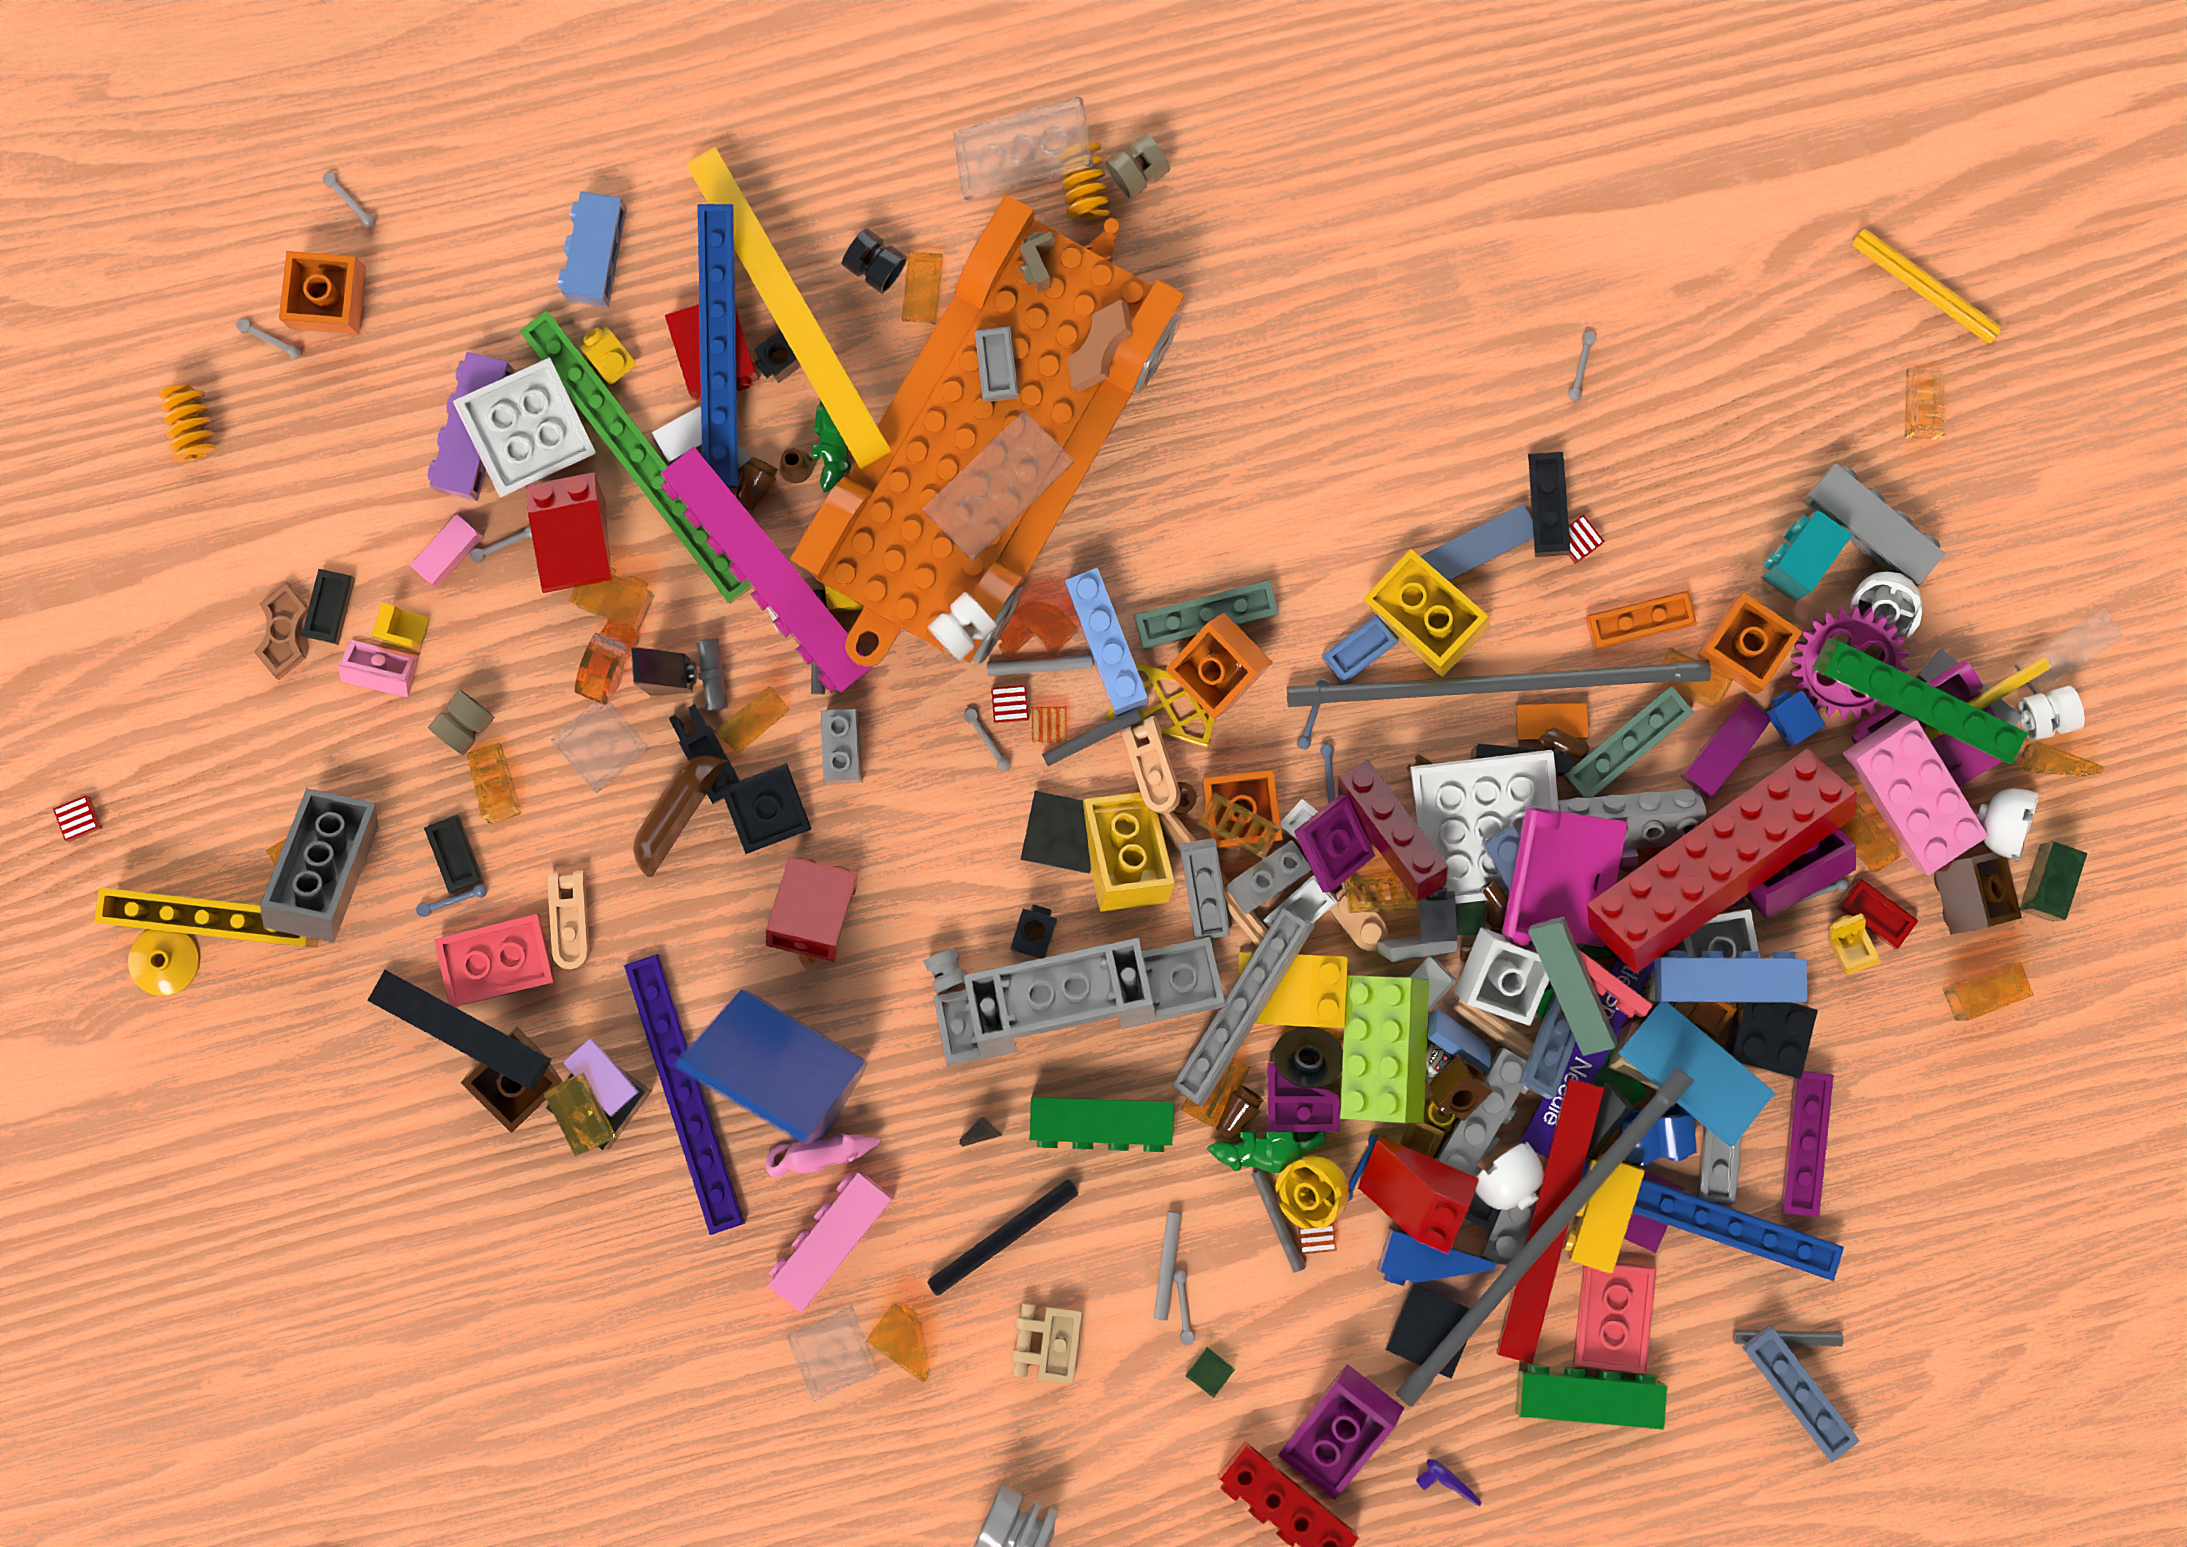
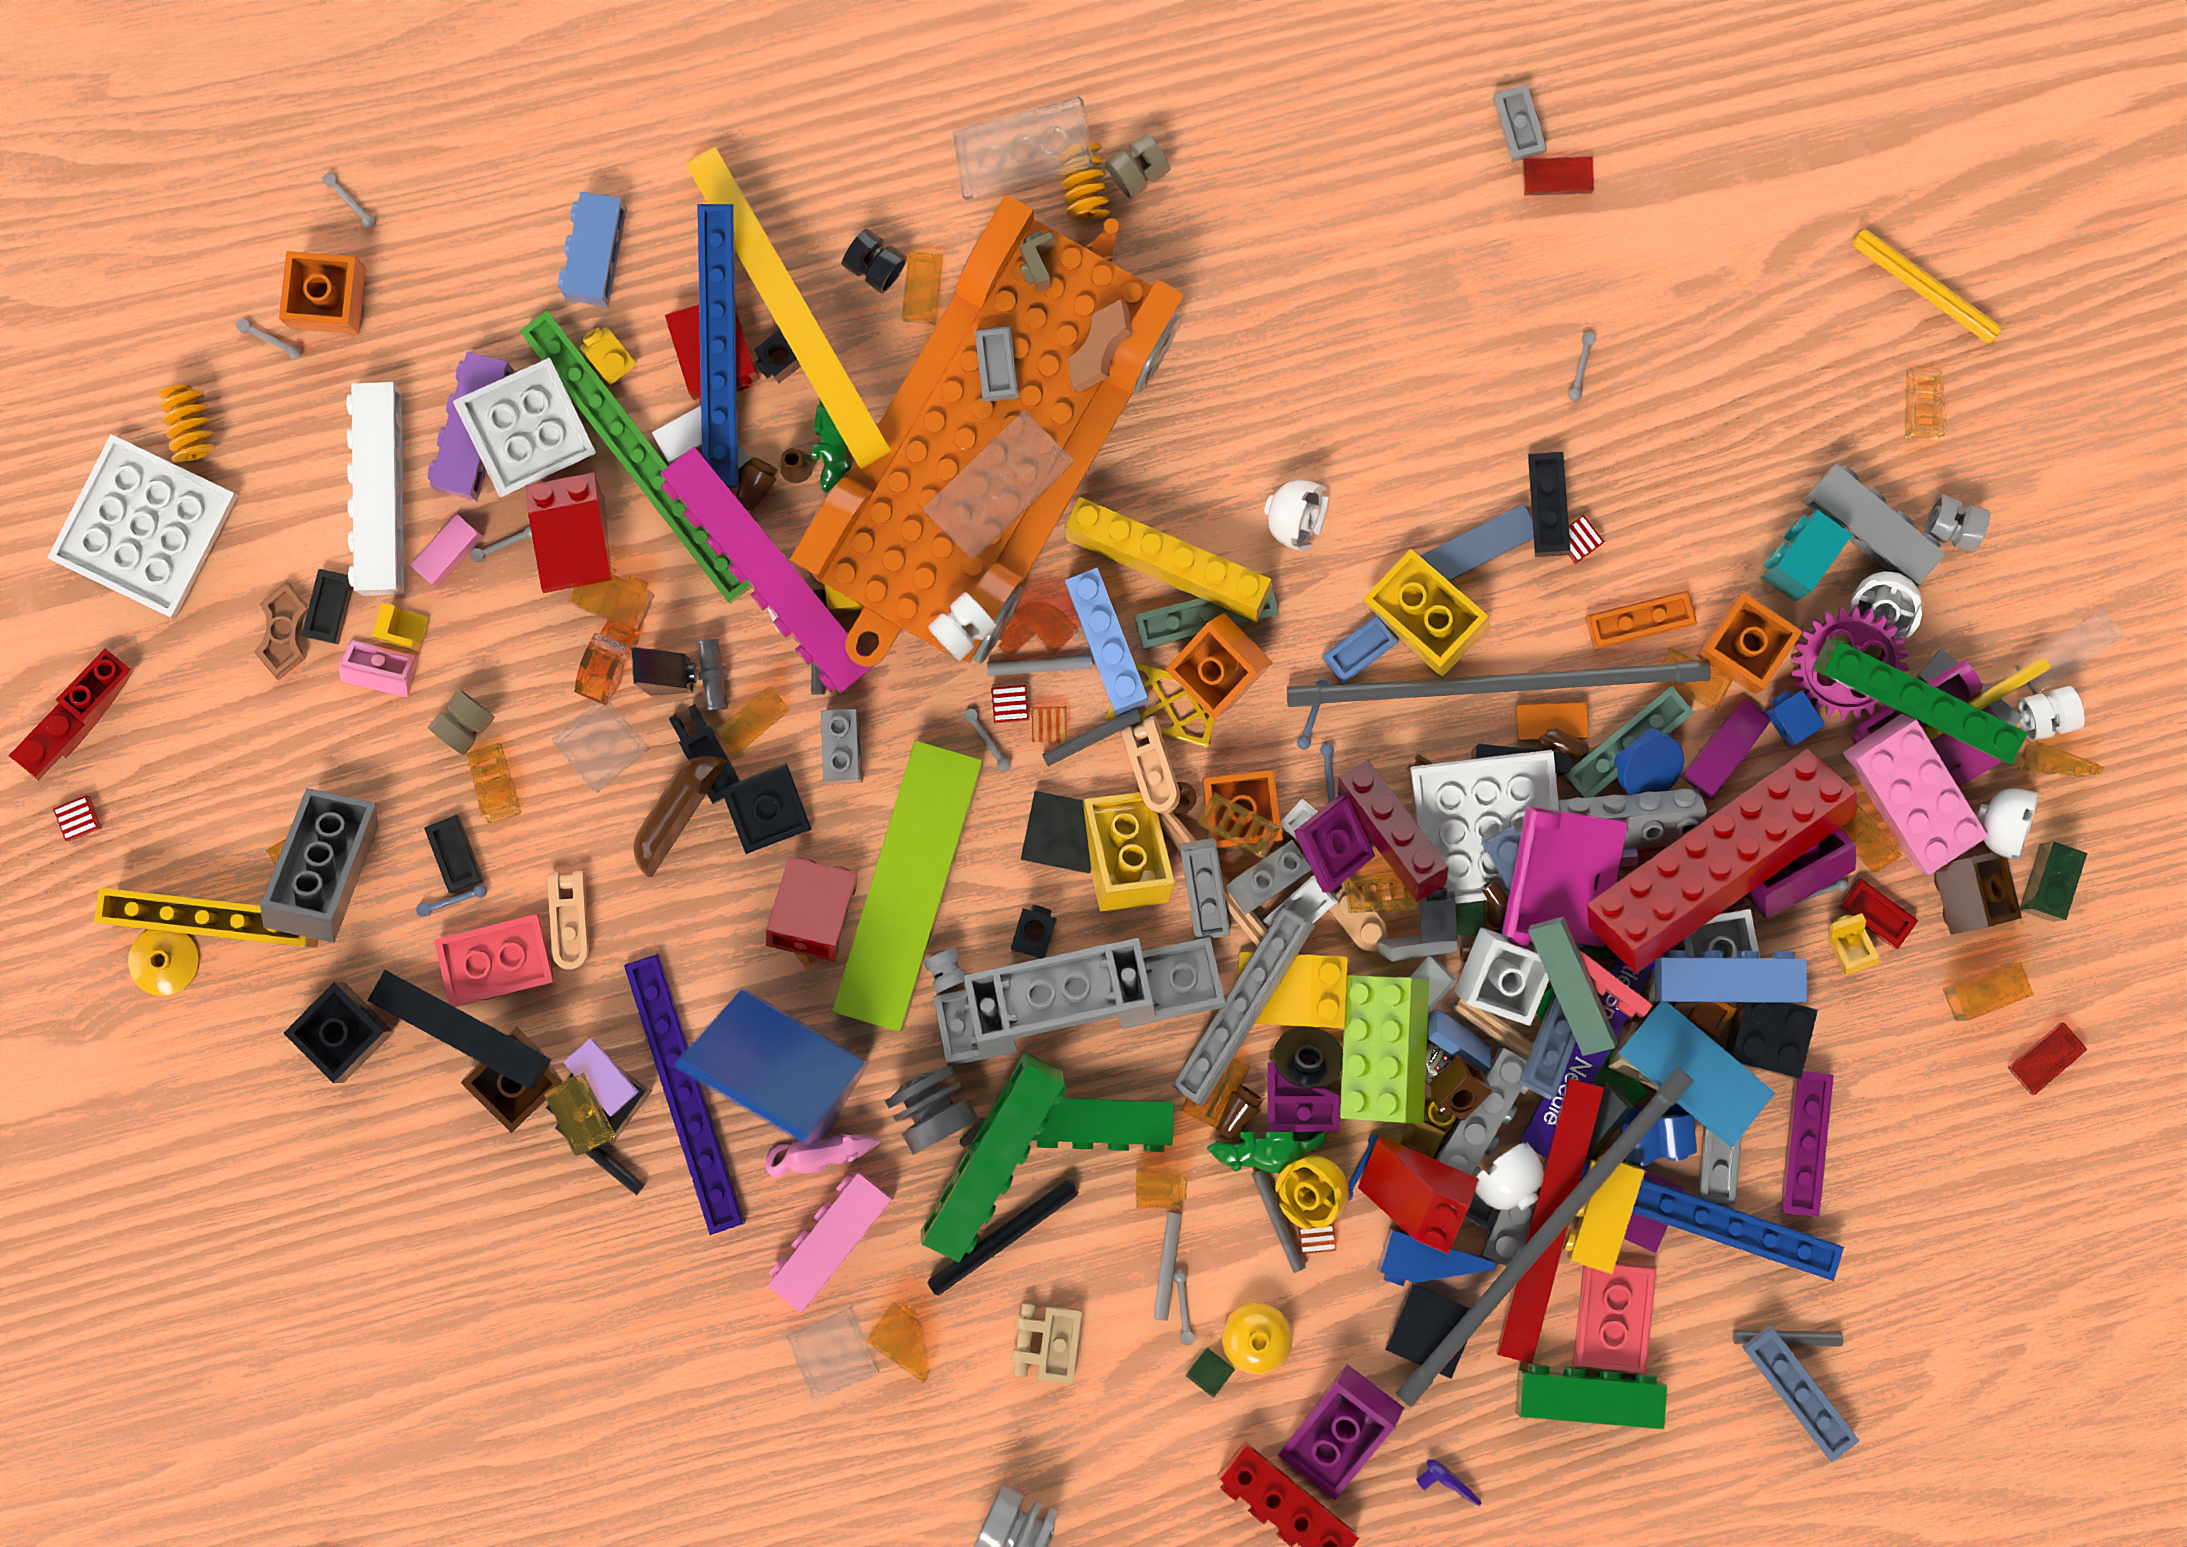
(74, 716): none -> red slope
(142, 526): none -> white plate
(338, 1032): none -> black brick
(377, 489): none -> white brick
(614, 1168): none -> black bar
(908, 886): none -> lime tile
(931, 1109): none -> flat silver wheel
(993, 1157): none -> green brick
(1159, 1188): none -> clear yellow brick
(1168, 559): none -> yellow brick
(1257, 1338): none -> yellow cylinder
(1296, 513): none -> white cylinder
(1519, 123): none -> light grey plate
(1558, 176): none -> clear red tile
(1650, 763): none -> blue tile
(1957, 523): none -> light grey wheel
(2047, 1058): none -> clear red tile

